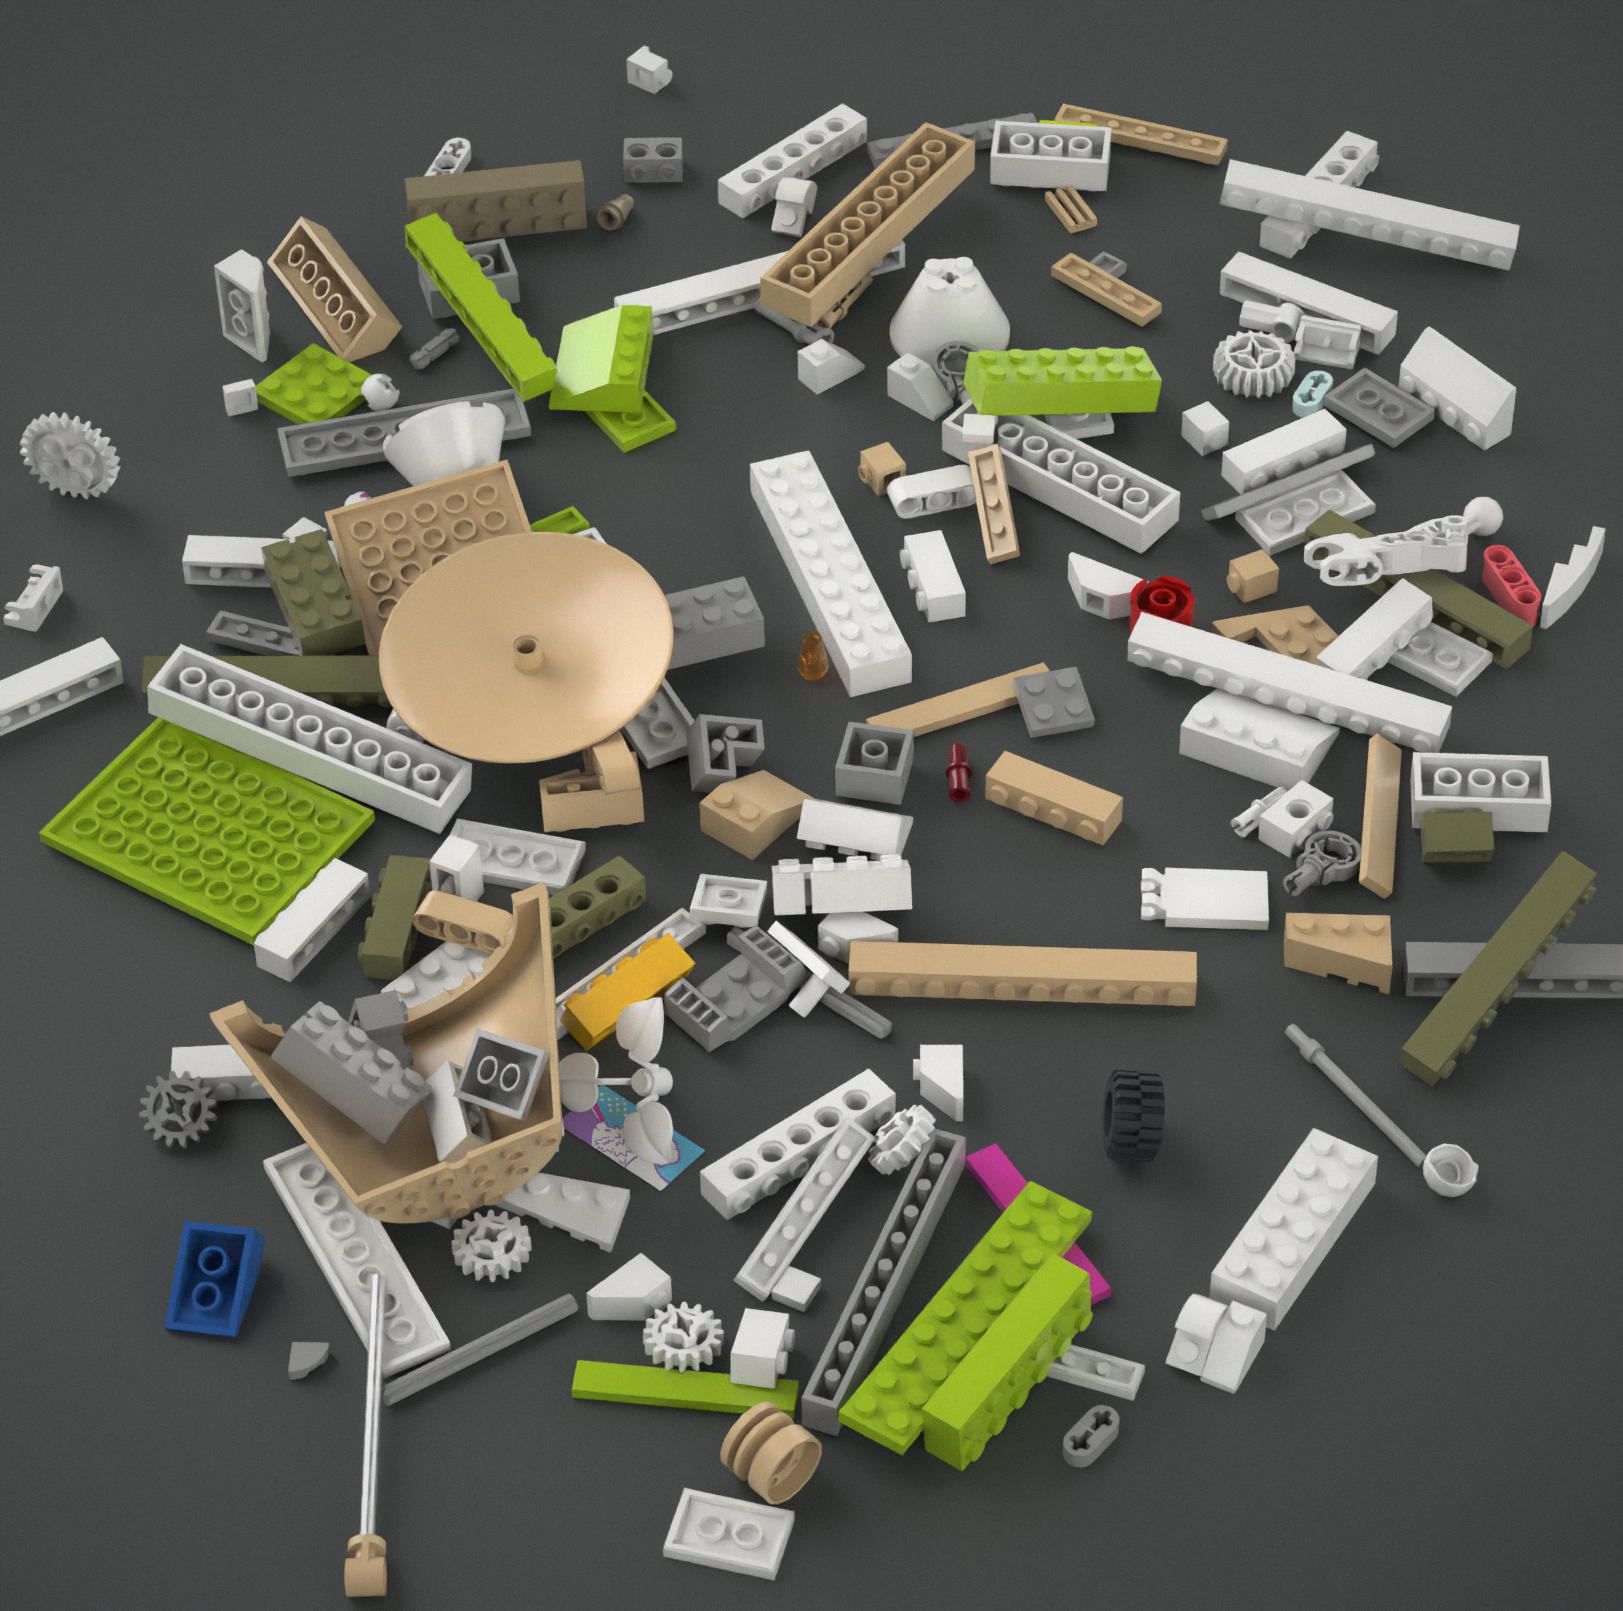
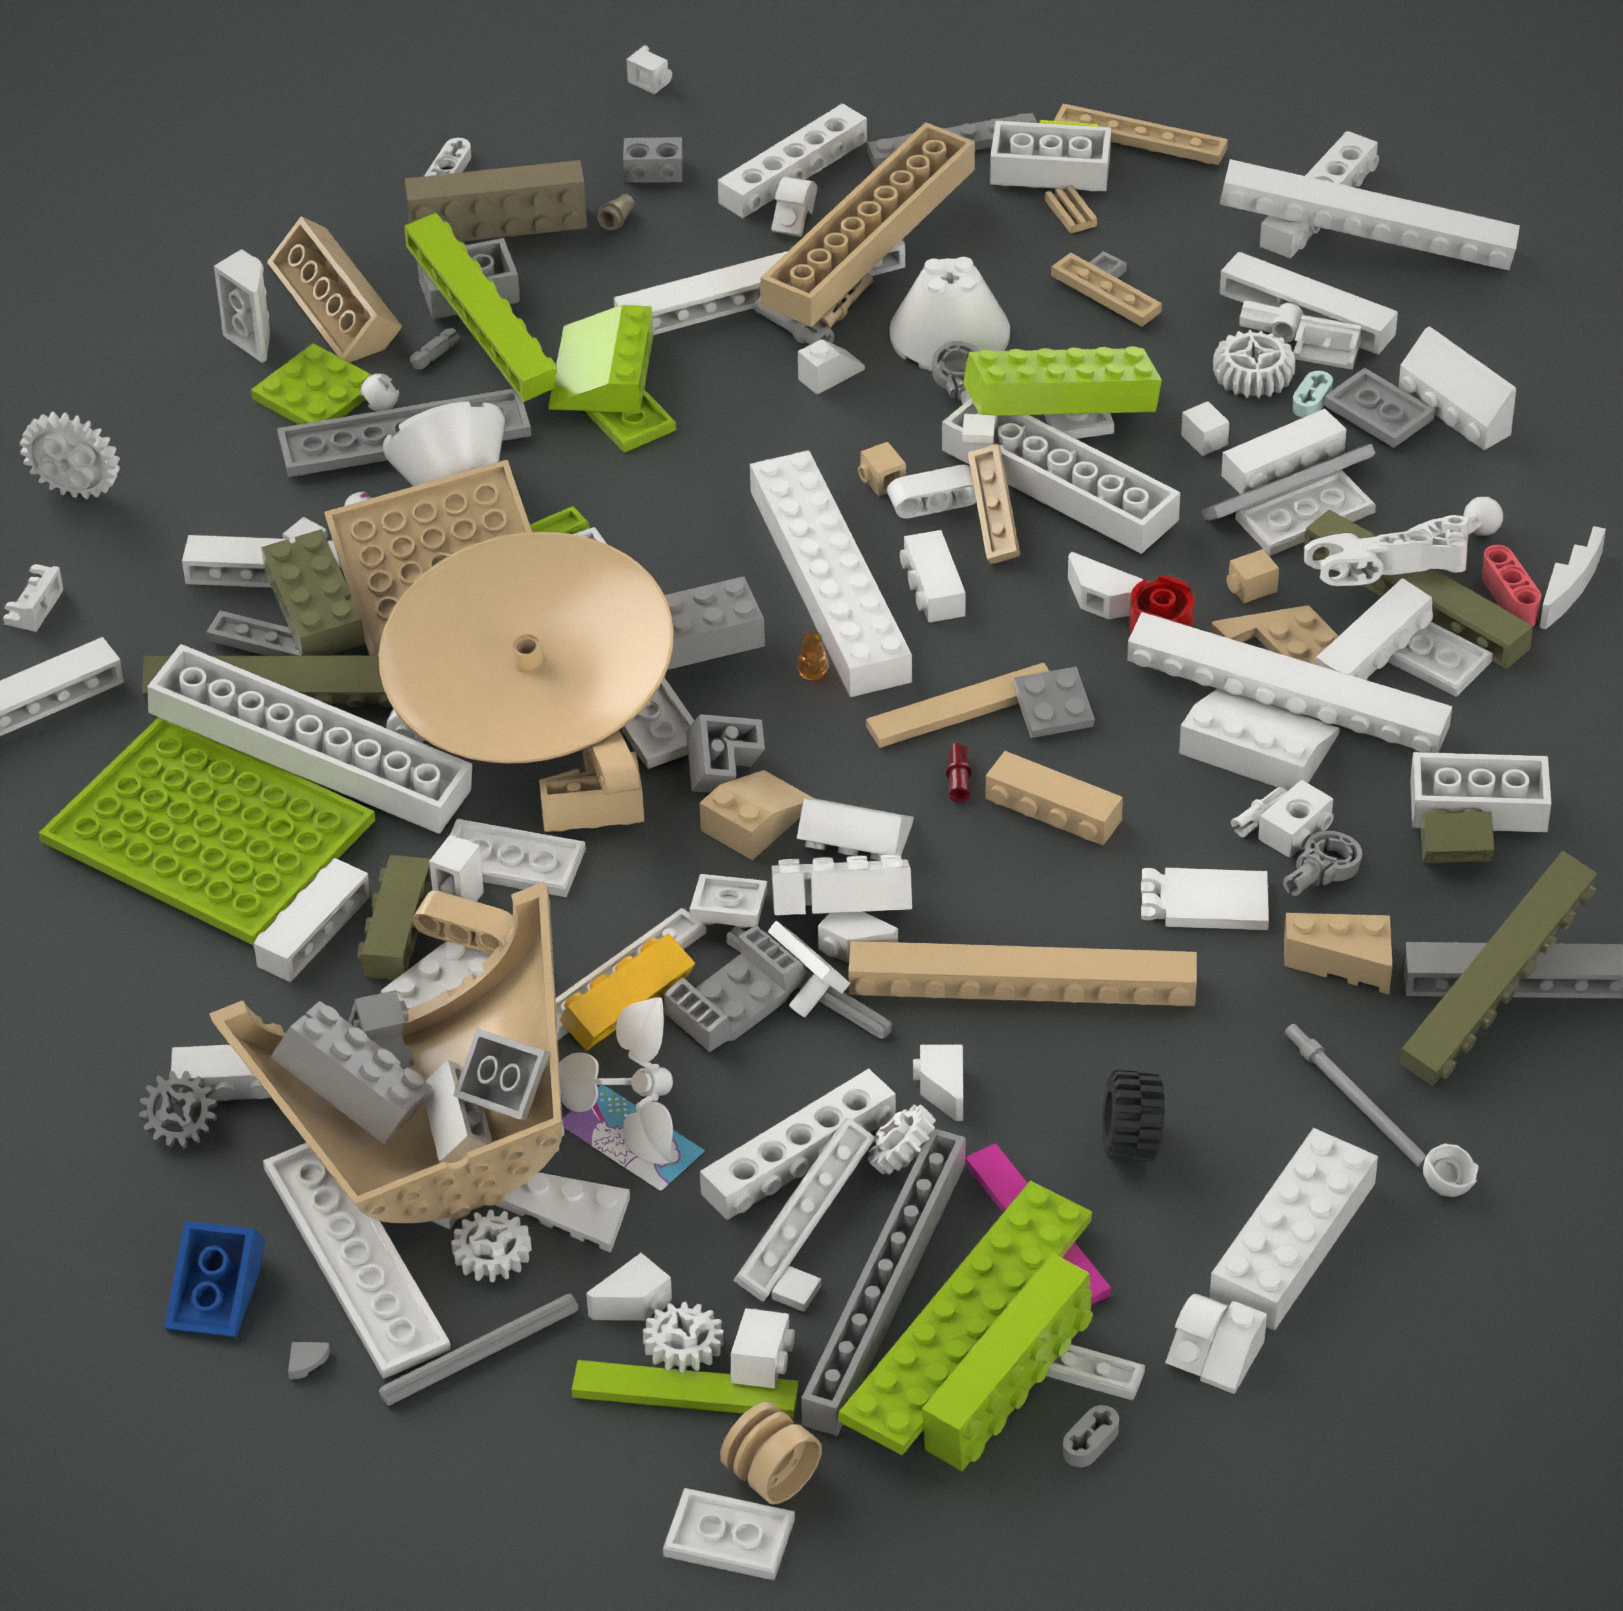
(240, 397): white plate -> none
(367, 1566): flat silver piece -> none
(594, 903): olive brick -> none
(874, 763): light grey brick -> none
(917, 387): white slope -> none
(1380, 816): tan tile -> none

